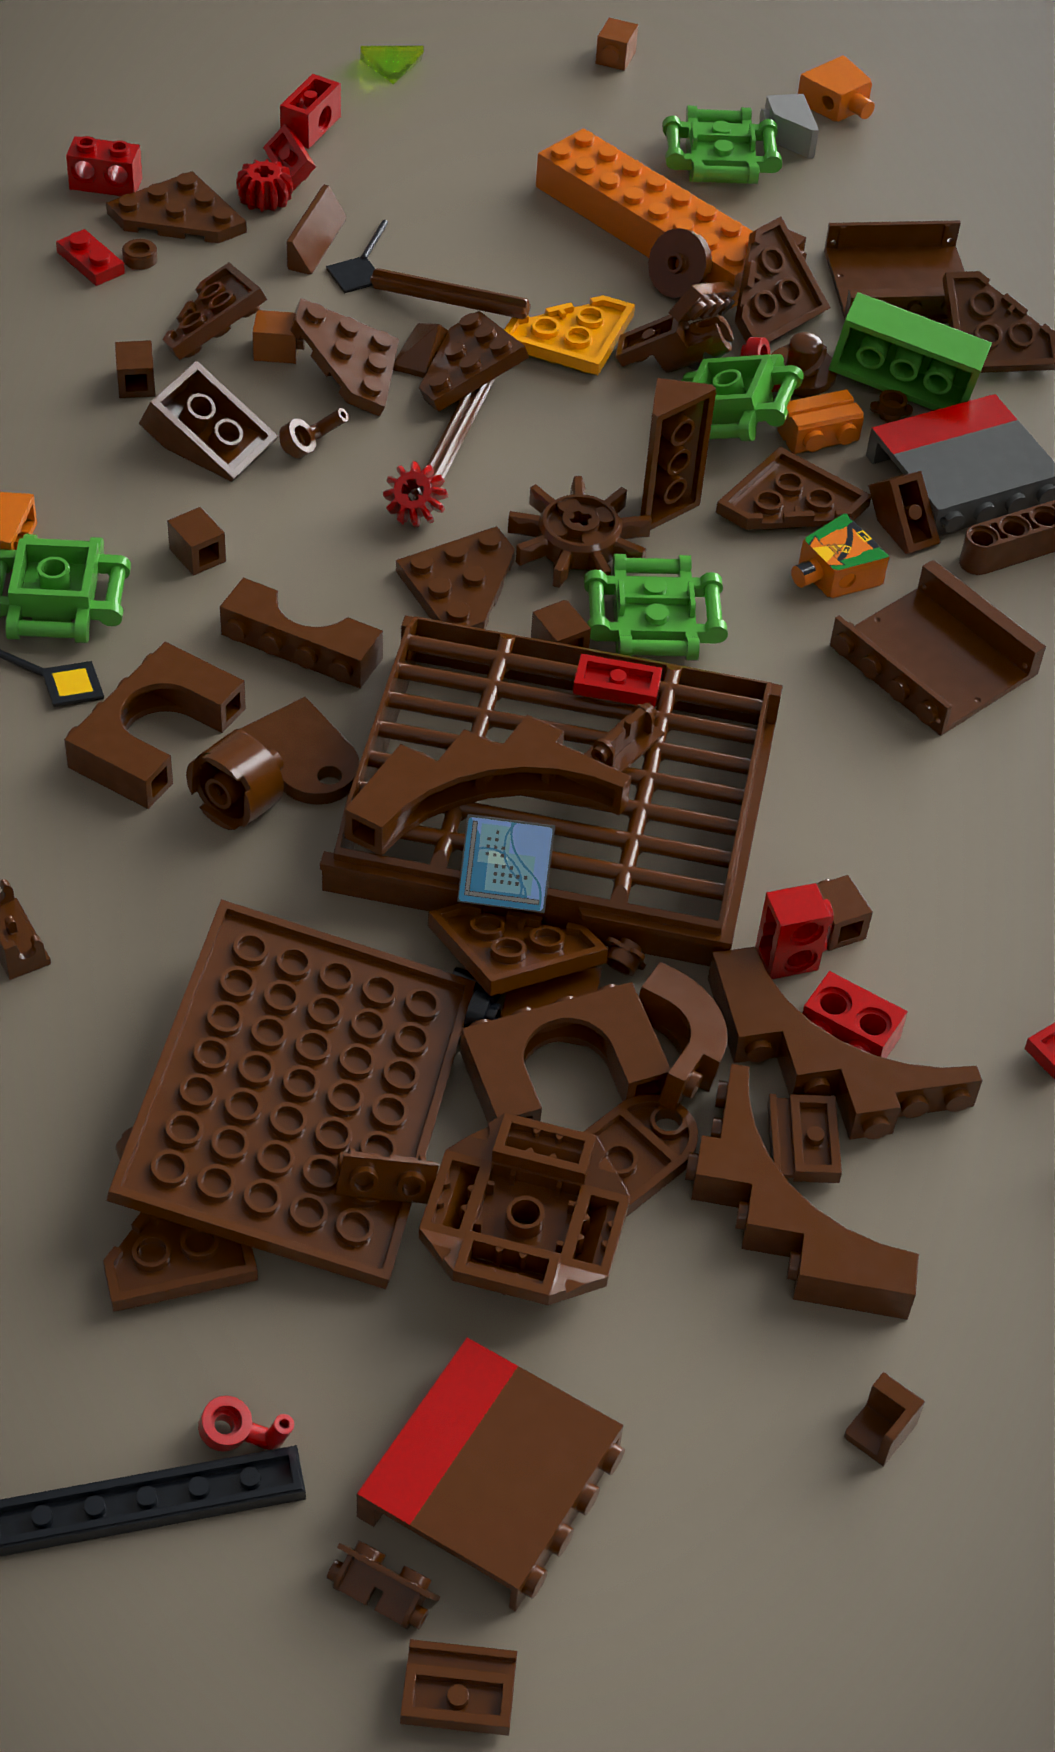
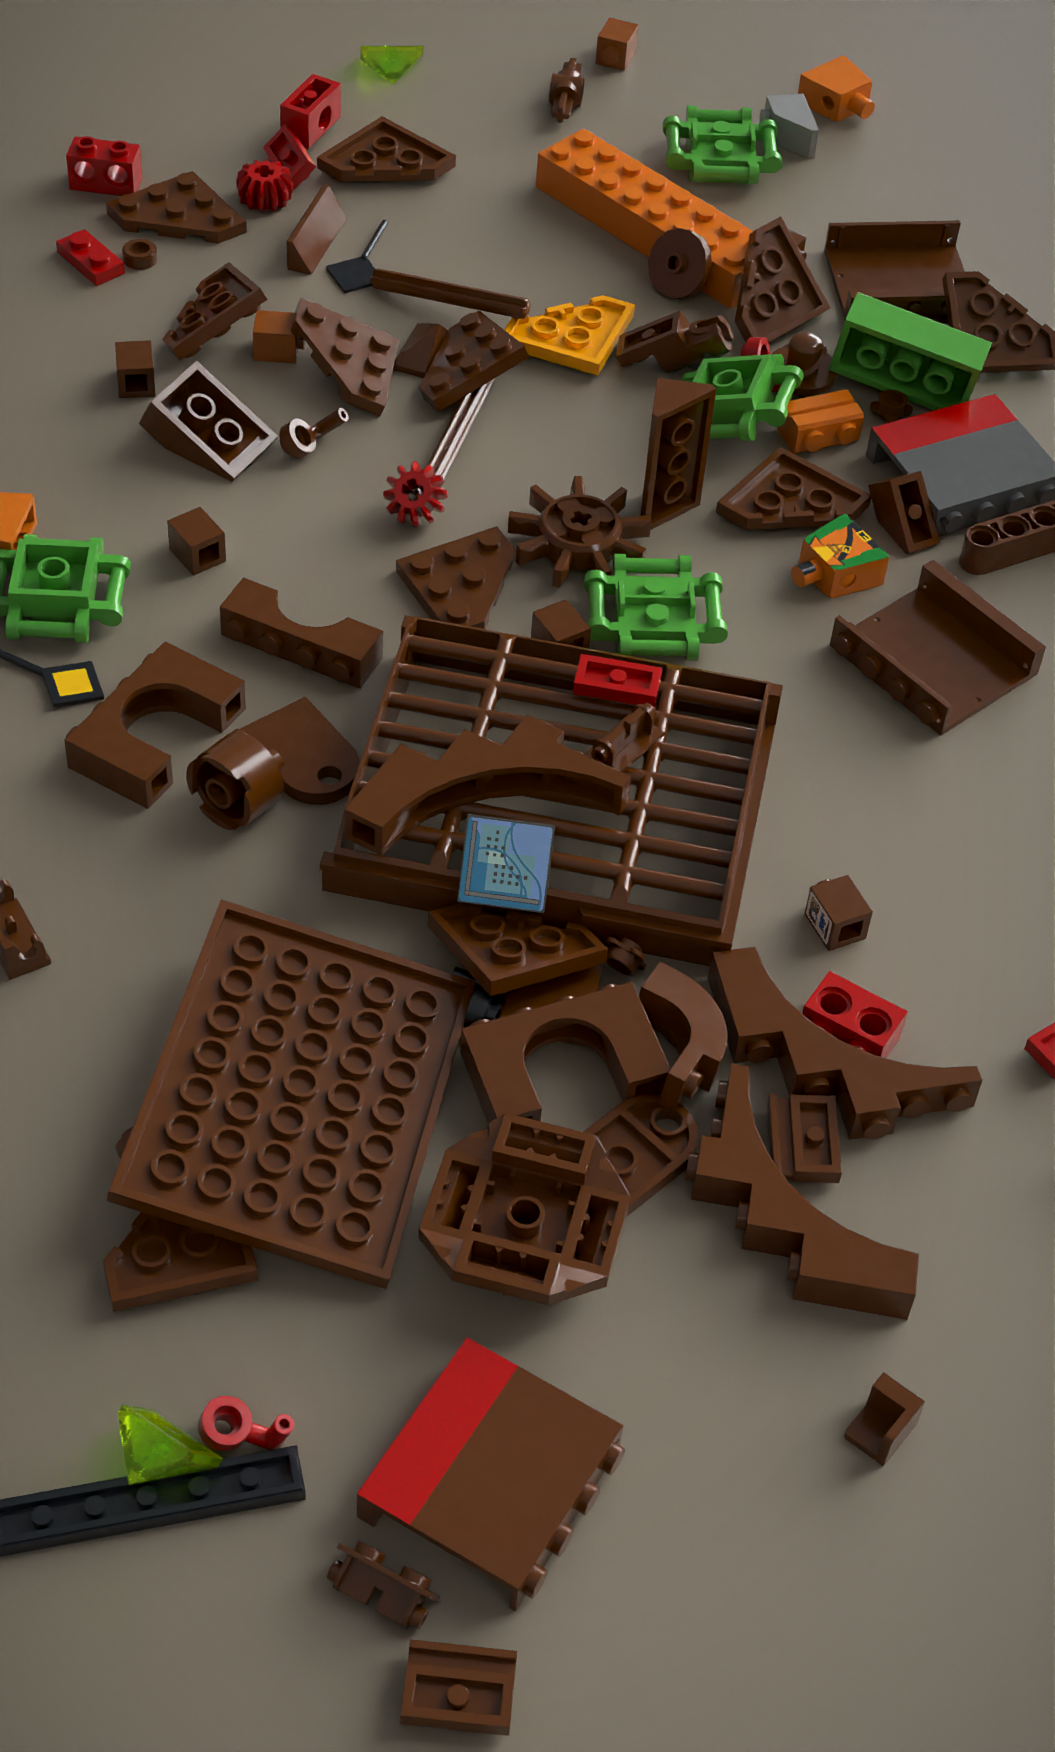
(159, 1448): none -> clear neon green slope
(385, 154): none -> reddish brown plate
(385, 1177): reddish brown hinge -> none
(566, 90): none -> reddish brown axle
(704, 301): reddish brown plate -> none
(793, 930): red brick -> none

